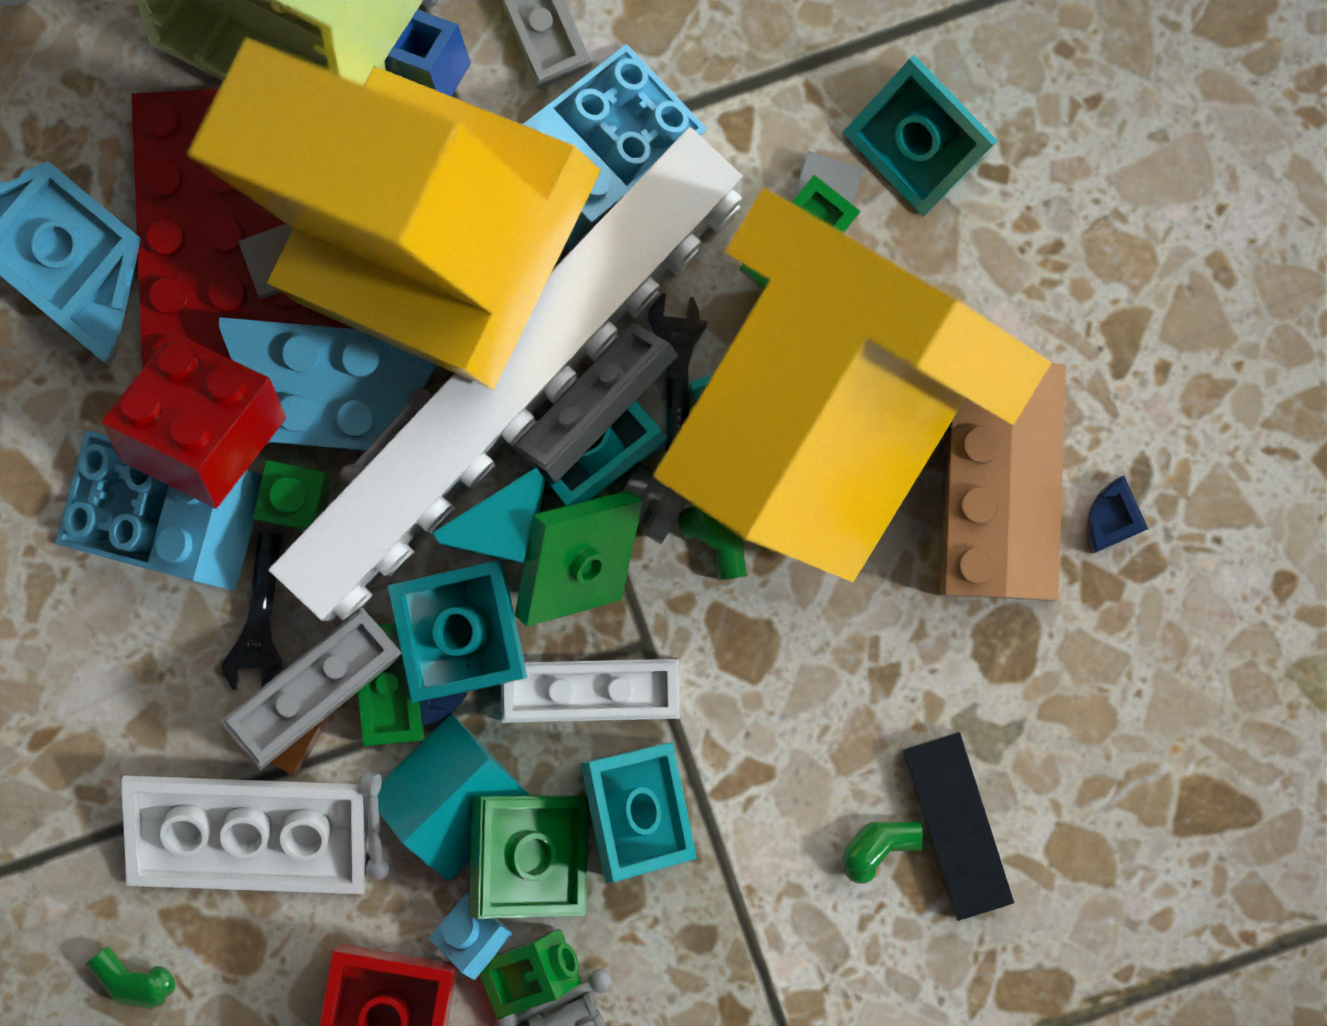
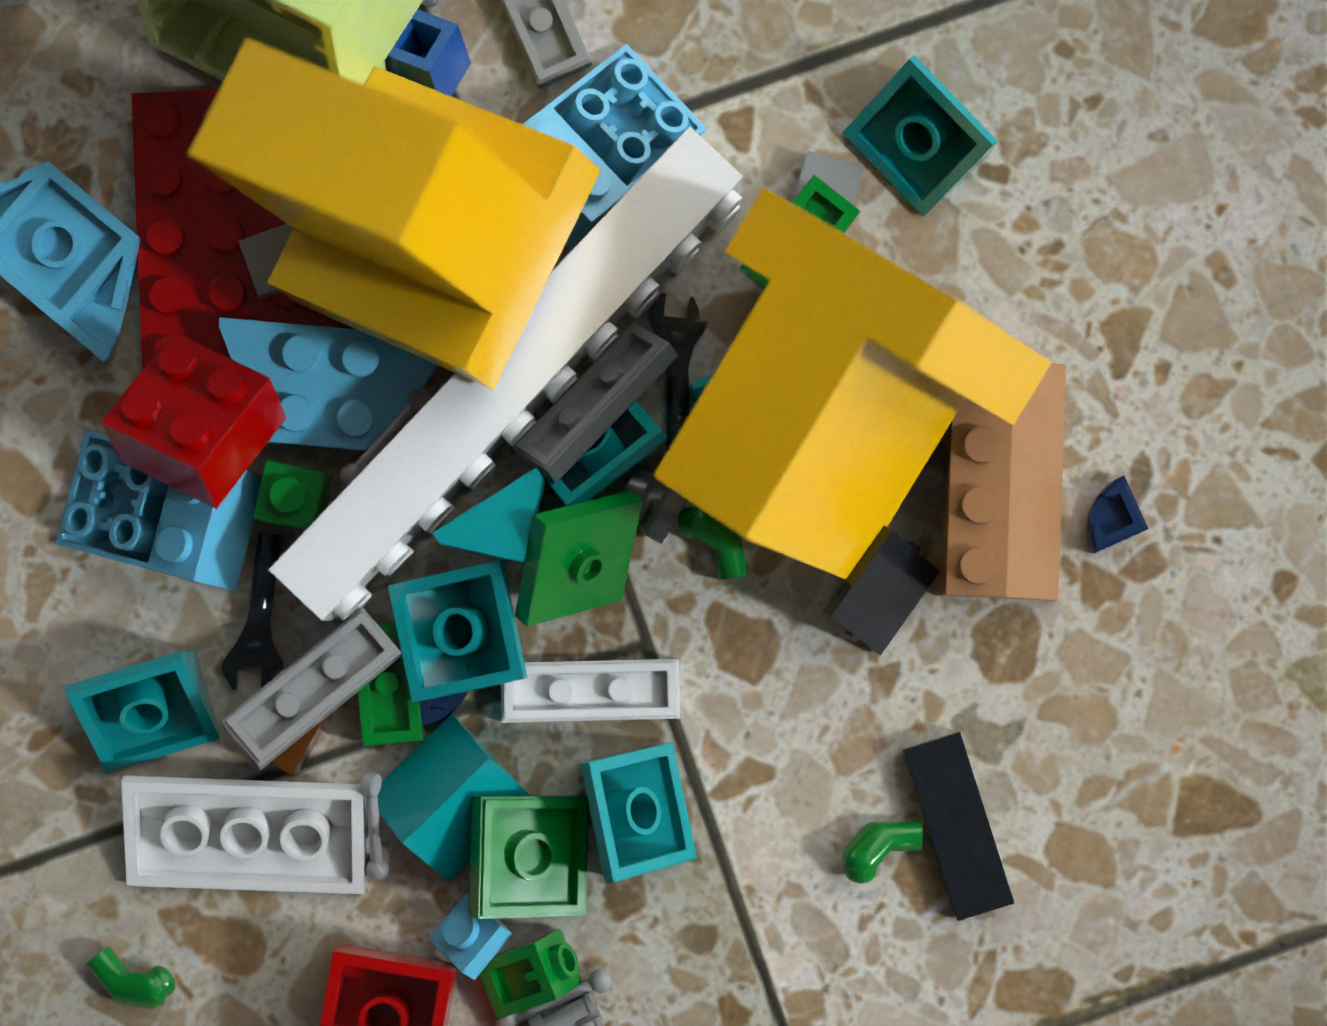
(145, 710): none -> teal slope
(882, 590): none -> black piece

